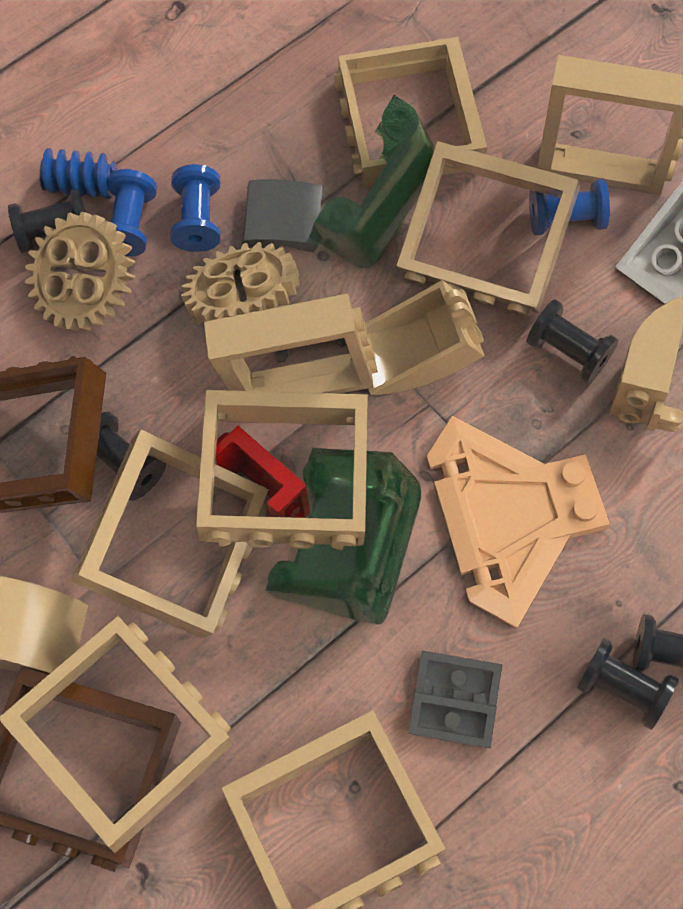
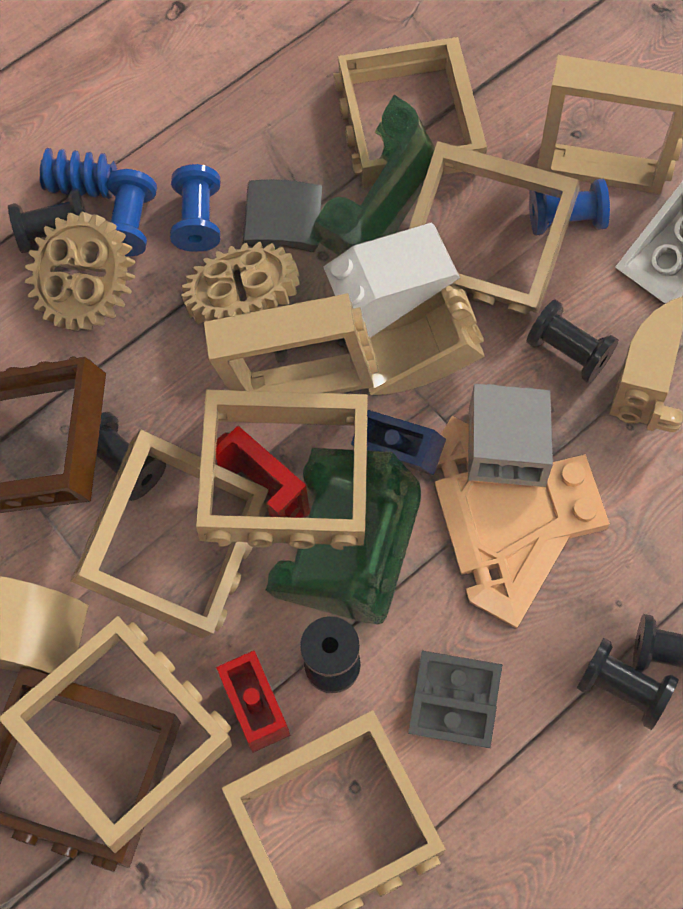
(253, 701): none -> red brick
(331, 654): none -> black piece
(392, 274): none -> white slope
(411, 443): none -> dark blue brick
(510, 435): none -> light grey brick

